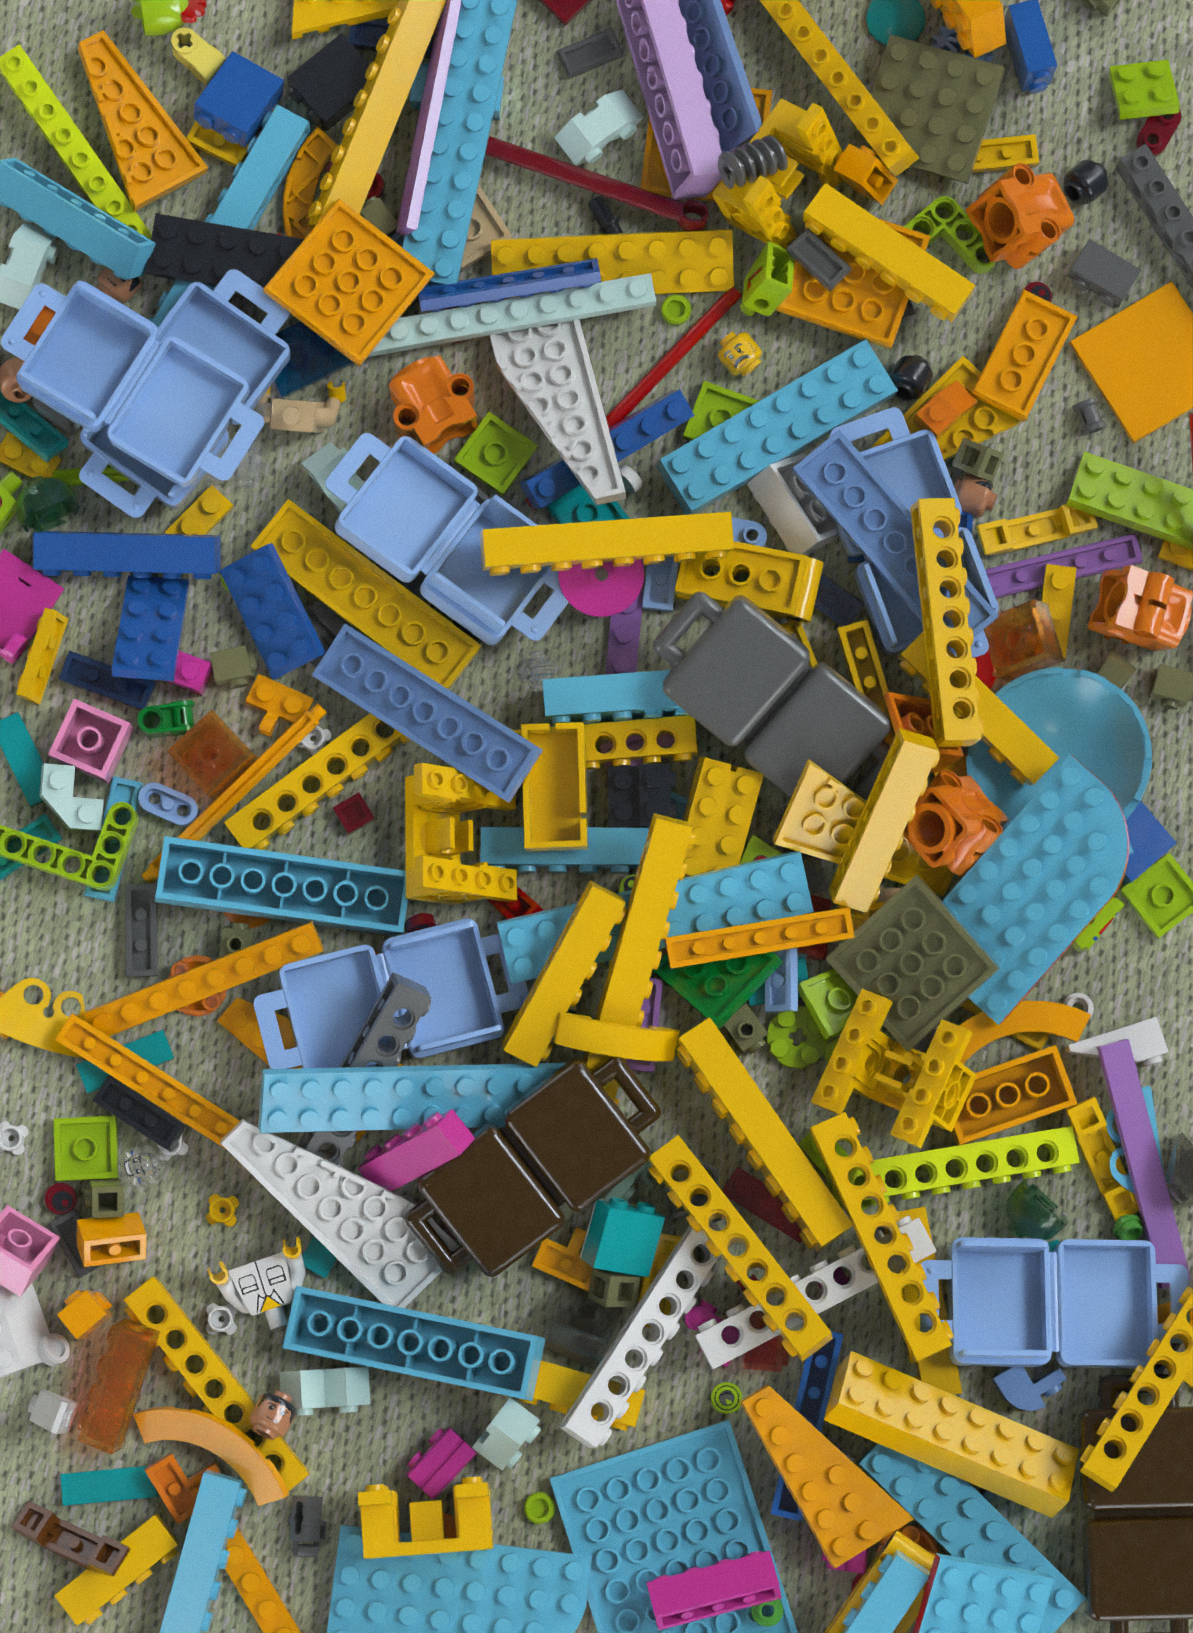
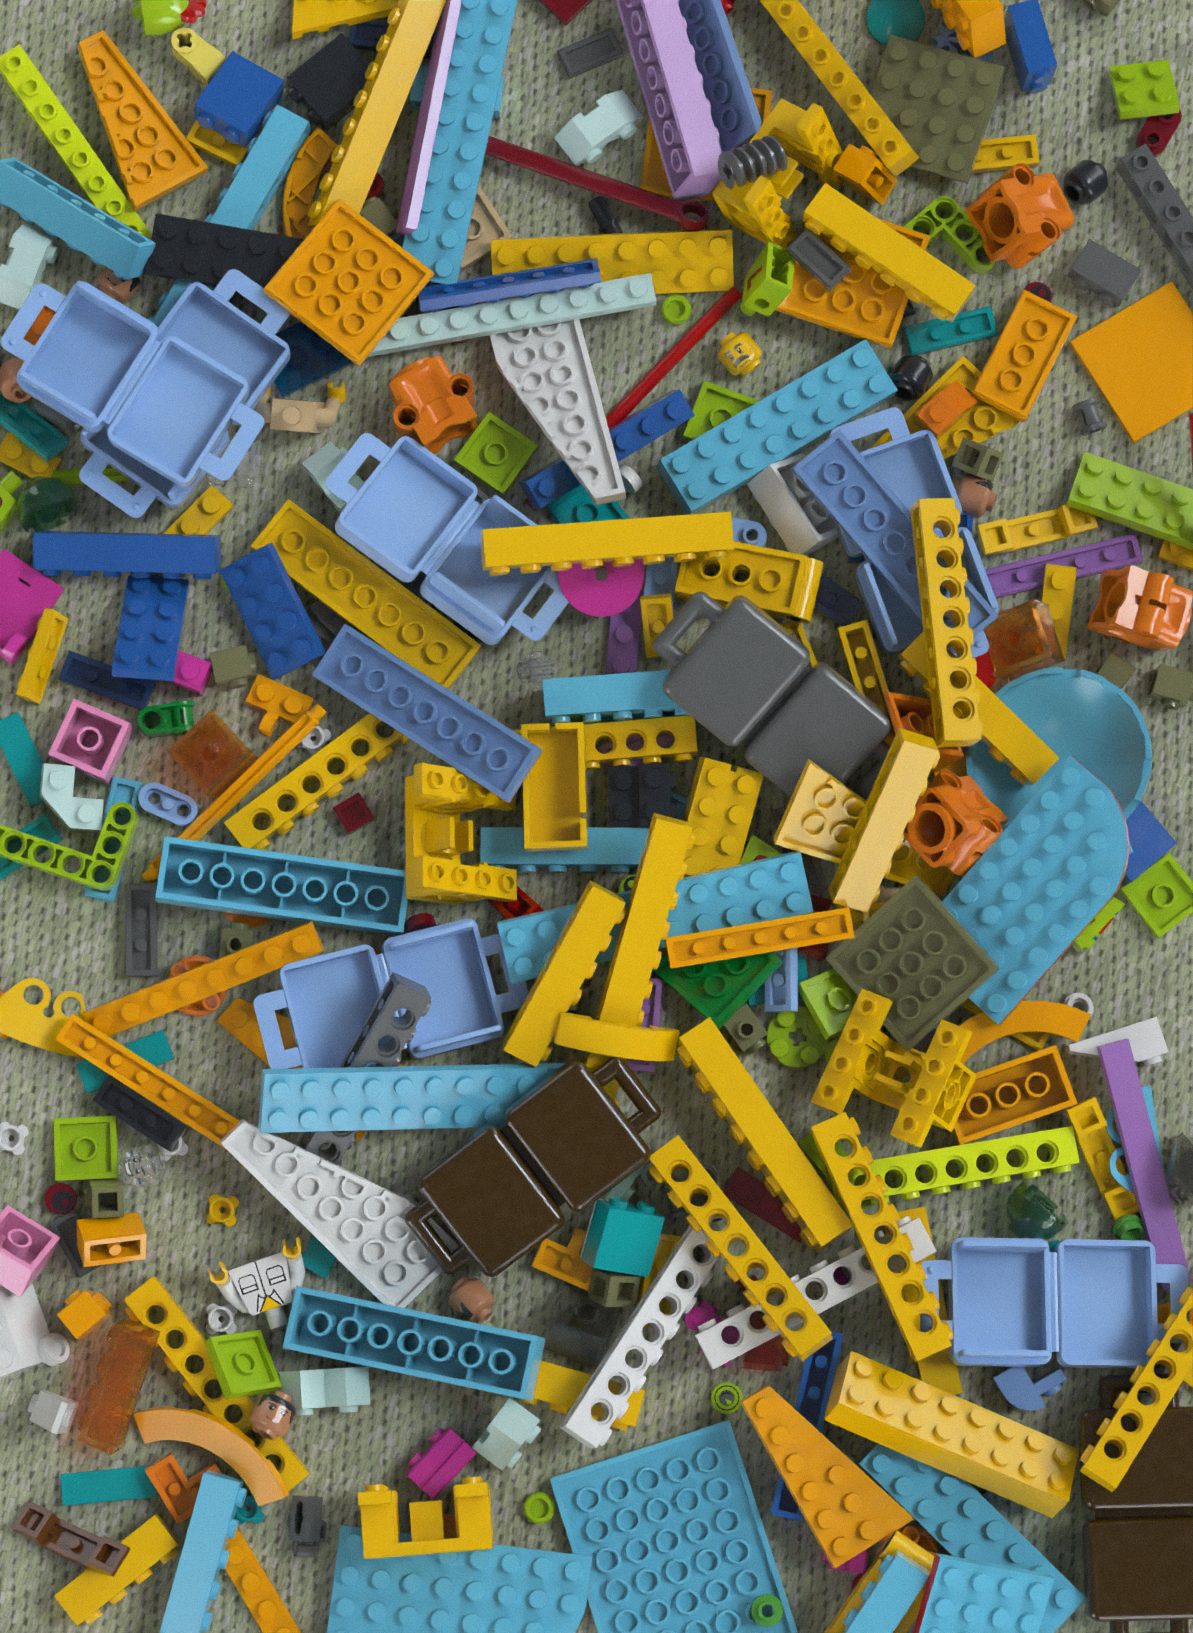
(243, 1364): none -> lime plate
(254, 1515): none -> teal plate
(416, 1151): dark pink brick -> none
(471, 1300): none -> nougat head
(656, 615): none -> yellow plate
(714, 1589): dark pink brick -> none
(943, 334): none -> teal tile

